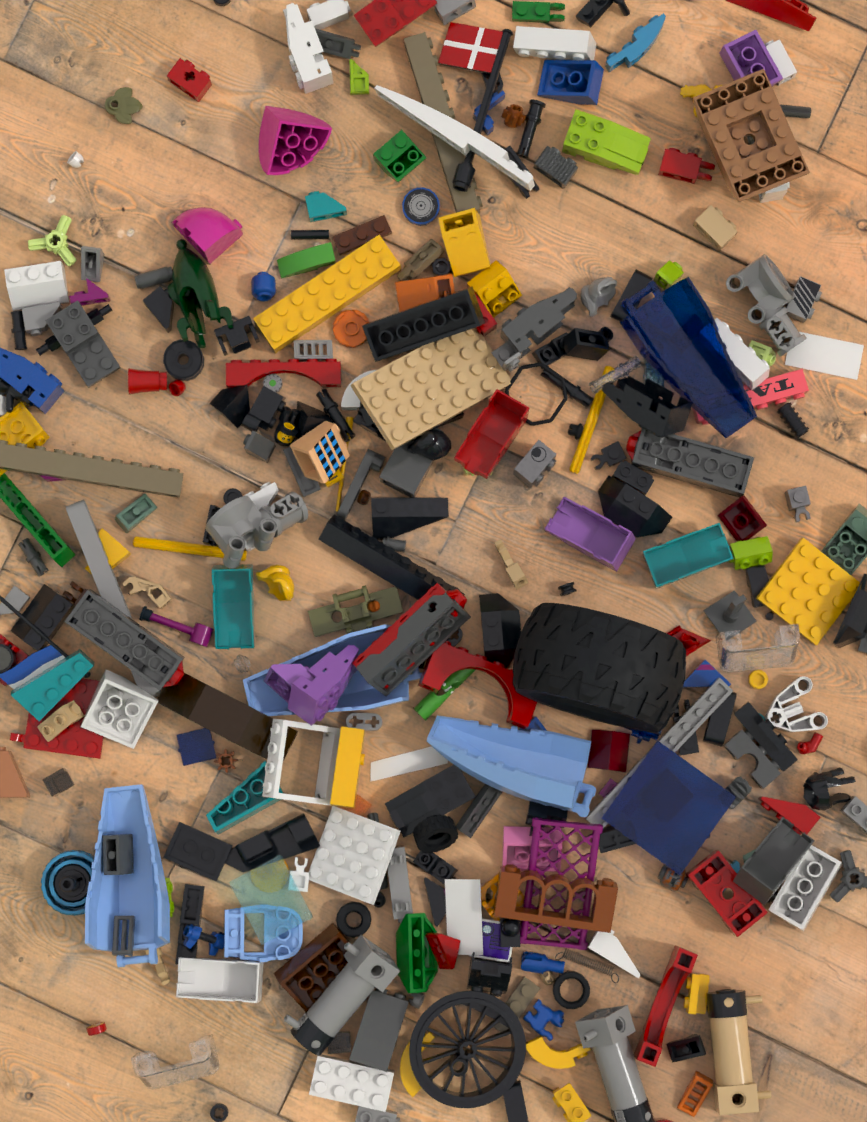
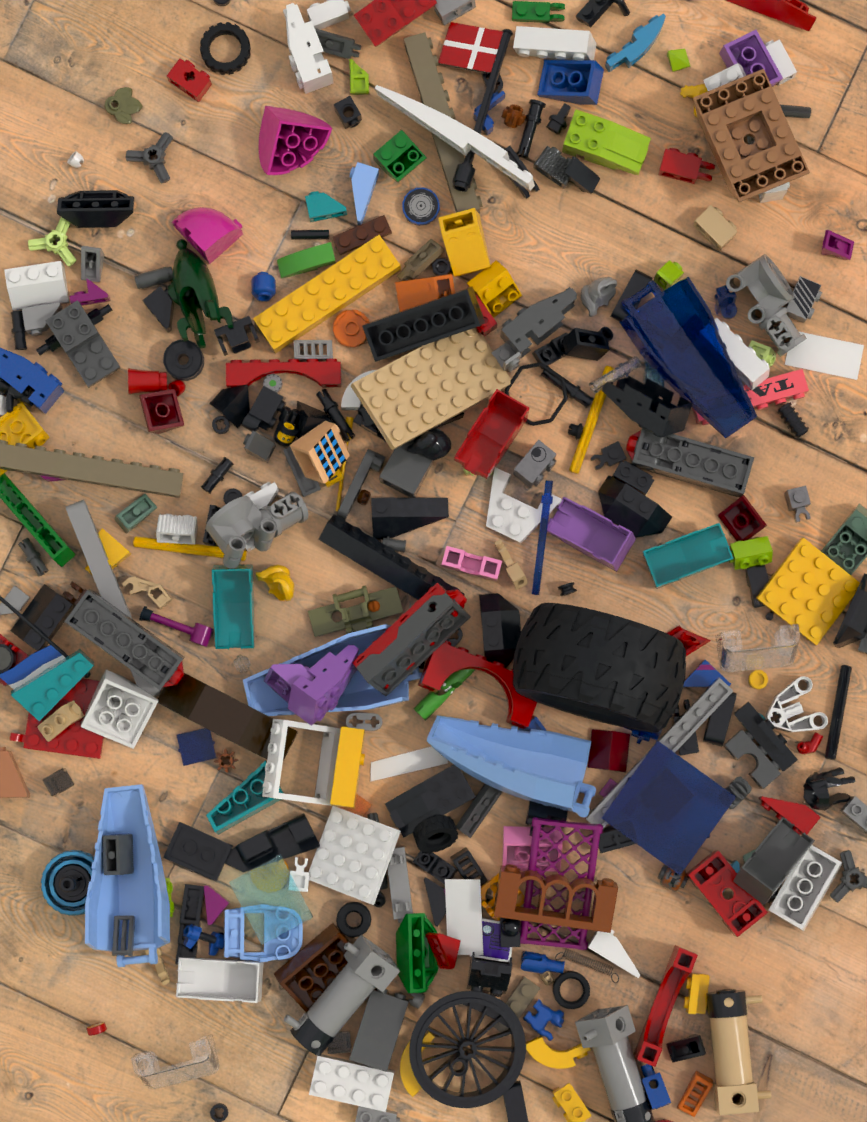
(96, 208): none -> black wedge
(158, 164): none -> dark grey bush
(161, 411): none -> dark red slope
(176, 529): none -> white brick
(214, 903): none -> magenta slope
(217, 475): none -> black pin
(224, 29): none -> black tyre
(226, 423): none -> black bush
(345, 105): none -> black brick
(363, 184): none -> light blue slope
(460, 855): none -> black slope
(471, 564): none -> bright pink arch
(510, 515): none -> white wing
(546, 499): none -> clear blue bar
(557, 122): none -> black piece
(582, 176): none -> black slope
(659, 1096): none -> blue torso
(678, 59): none -> lime slope
(724, 77): none -> white brick
(725, 302): none -> clear blue hips
(730, 614): dark grey piece -> none
(837, 245): none -> magenta slope
(838, 712): none -> black axle

